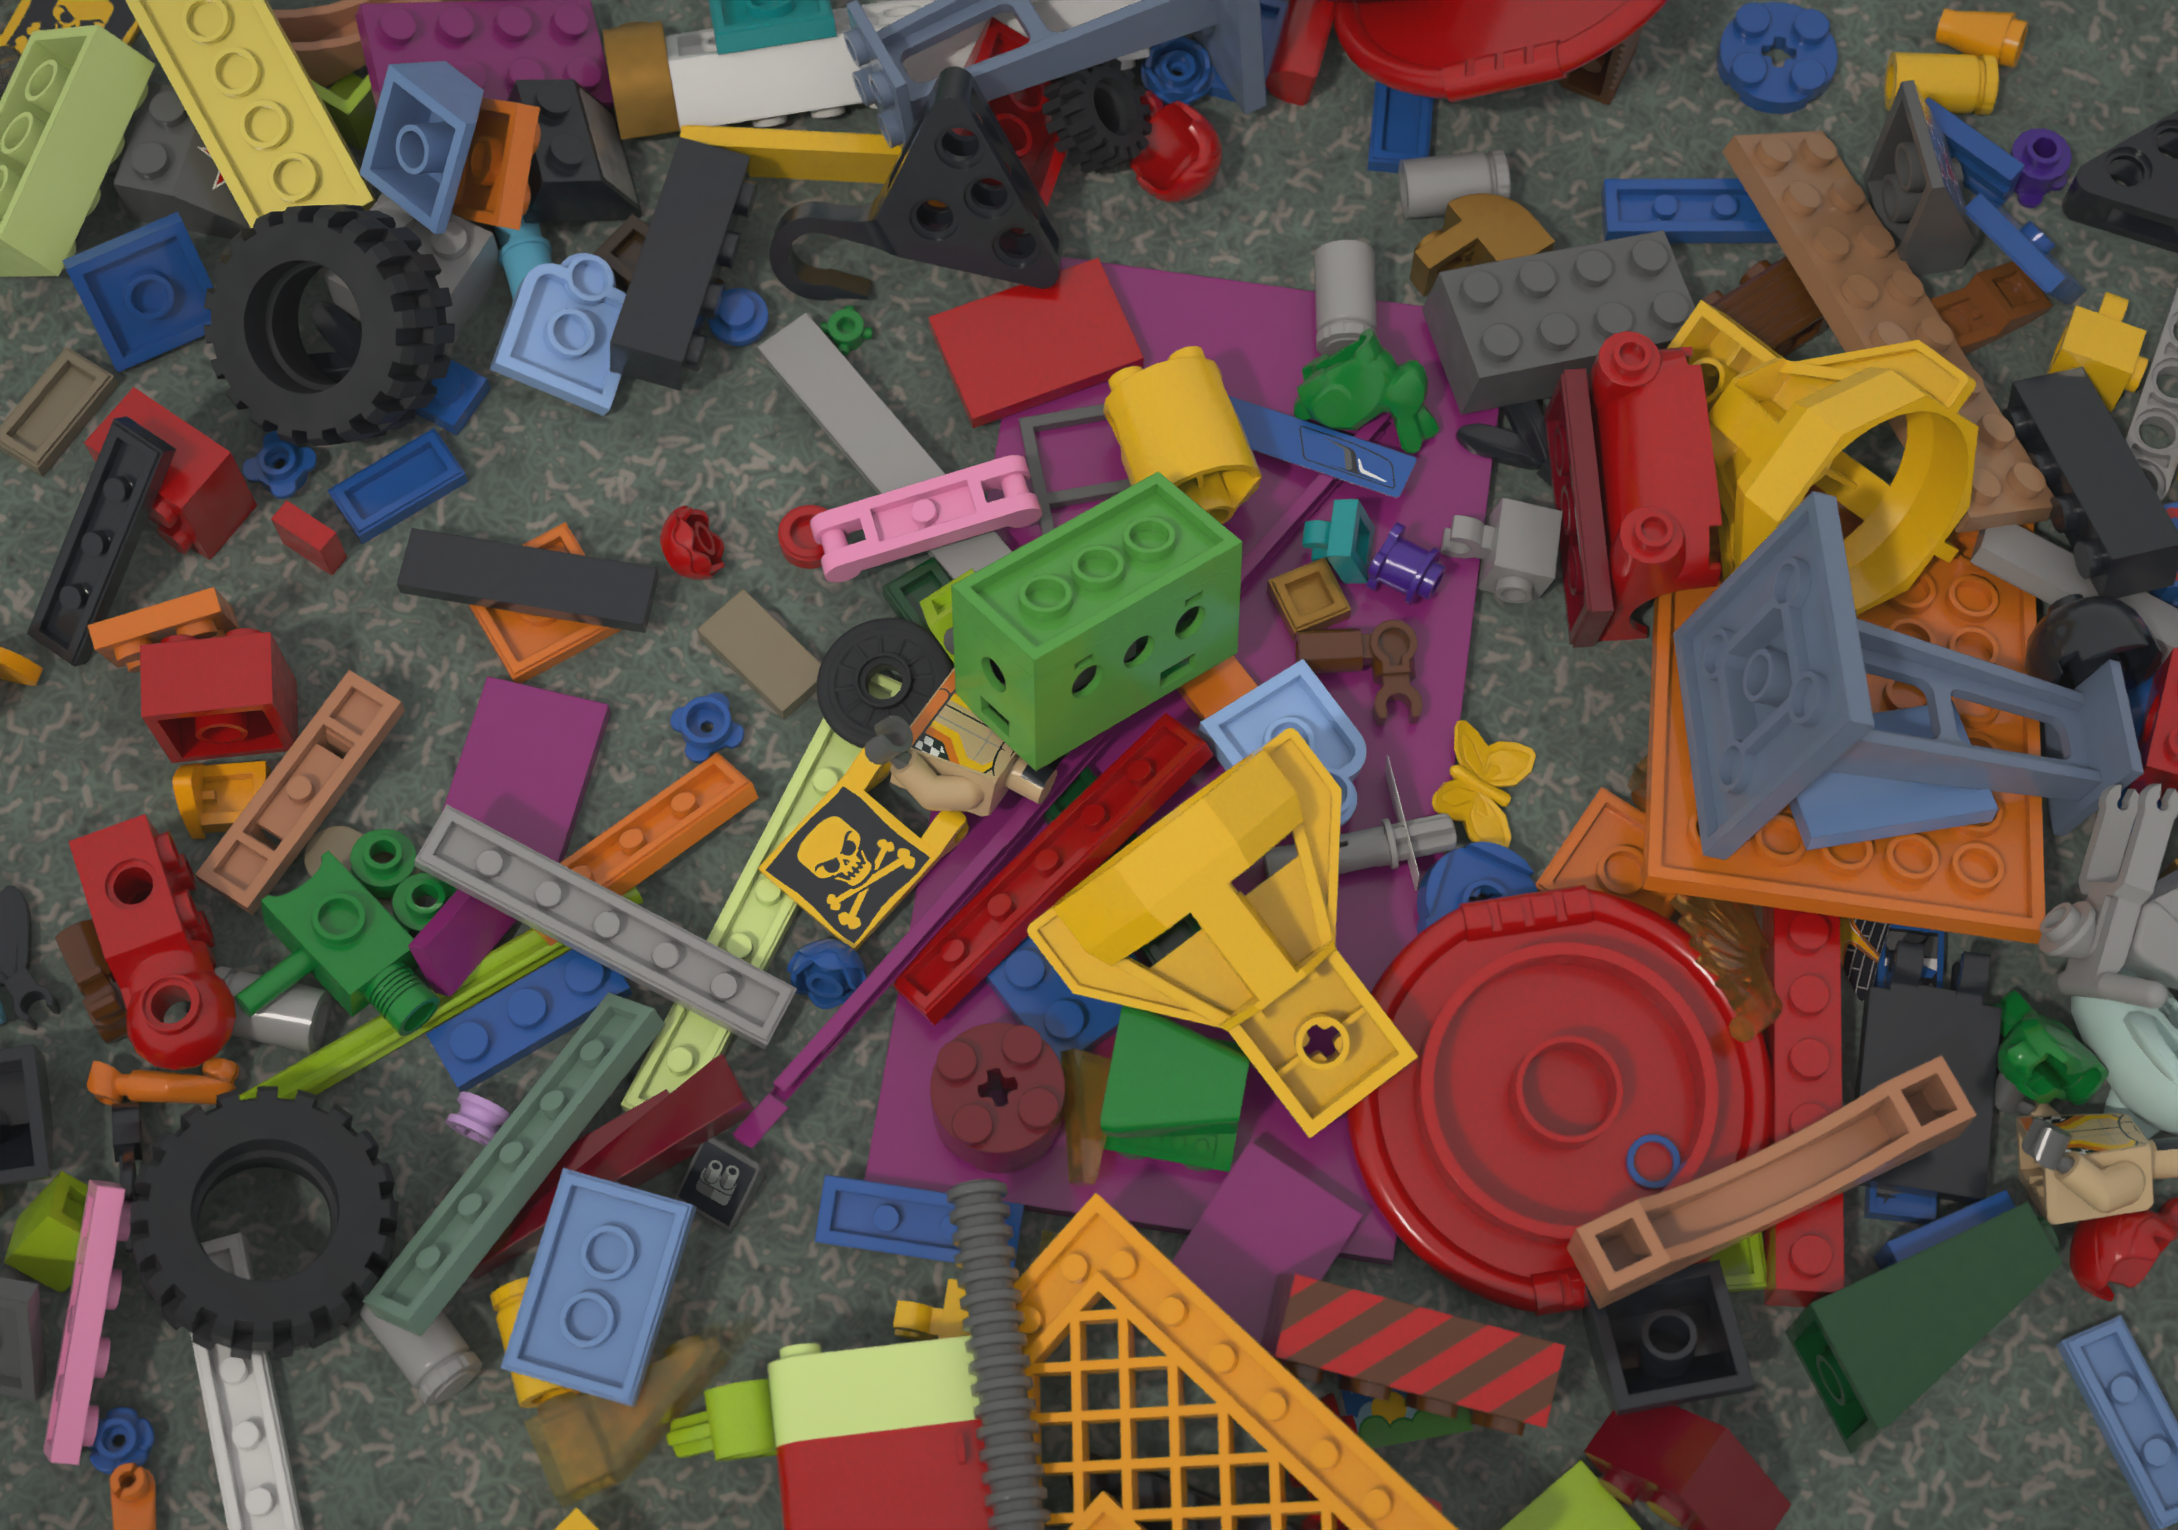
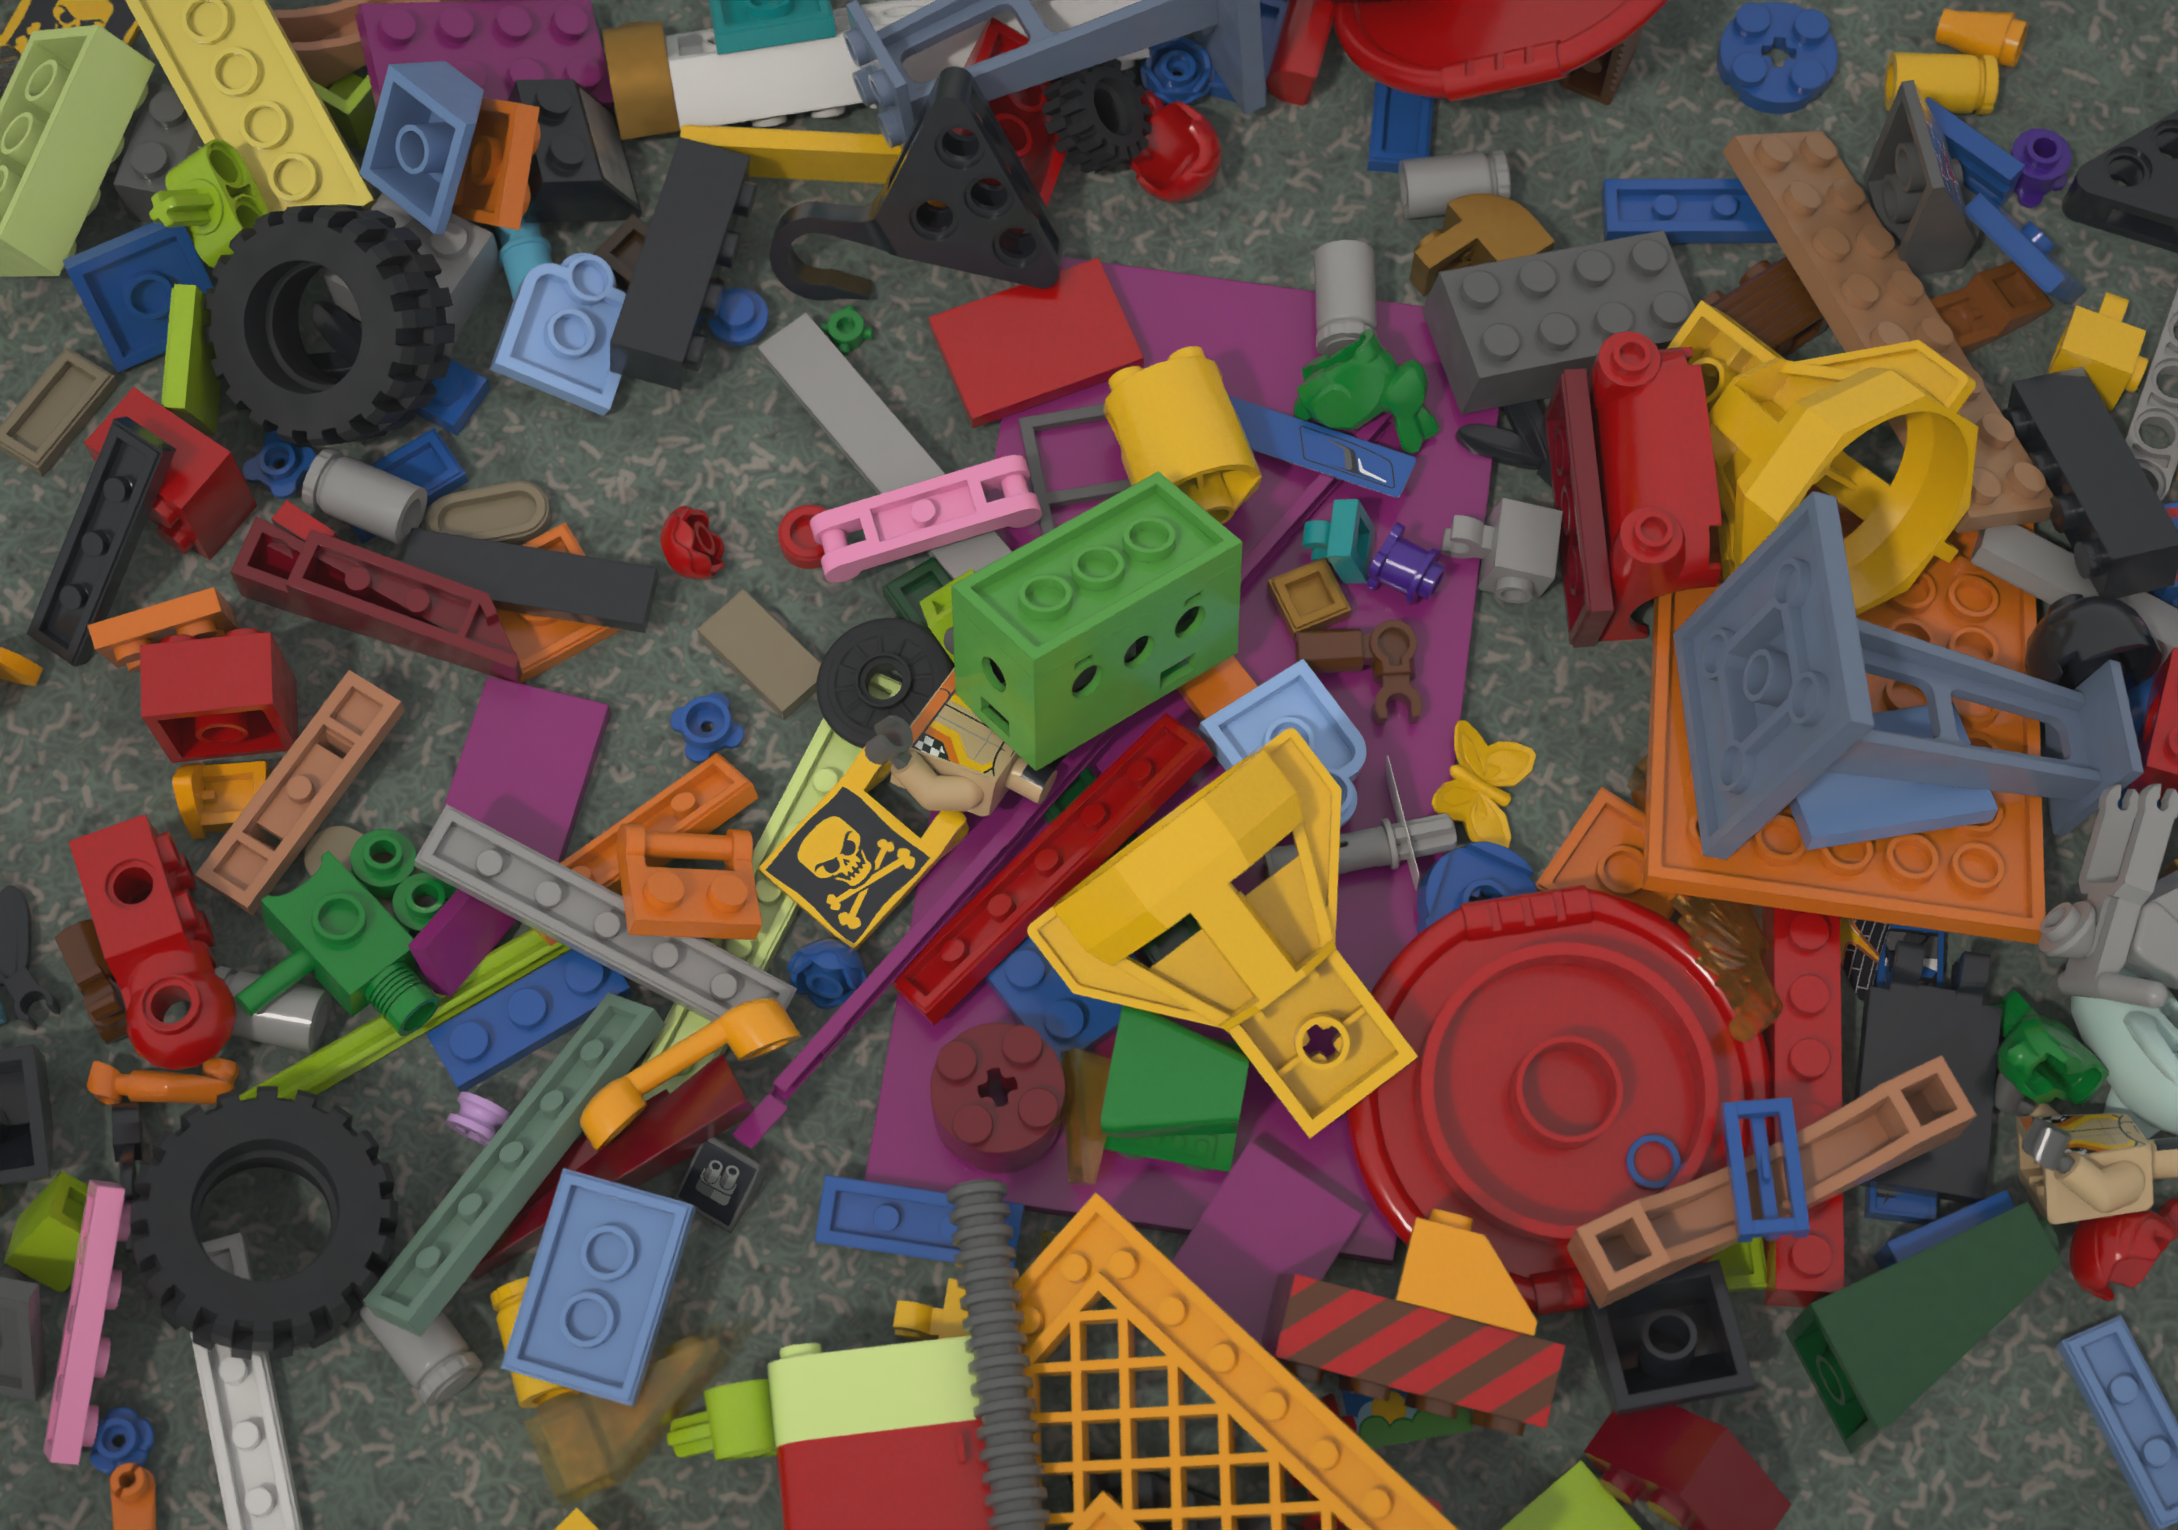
(189, 379): none -> lime tile
(211, 198): none -> lime beam
(364, 496): none -> light grey piece
(374, 598): none -> dark red wedge
(498, 513): none -> dark tan tile
(683, 899): none -> orange plate
(748, 1028): none -> light orange piece
(1460, 1275): none -> light orange slope
(1770, 1226): none -> blue tile

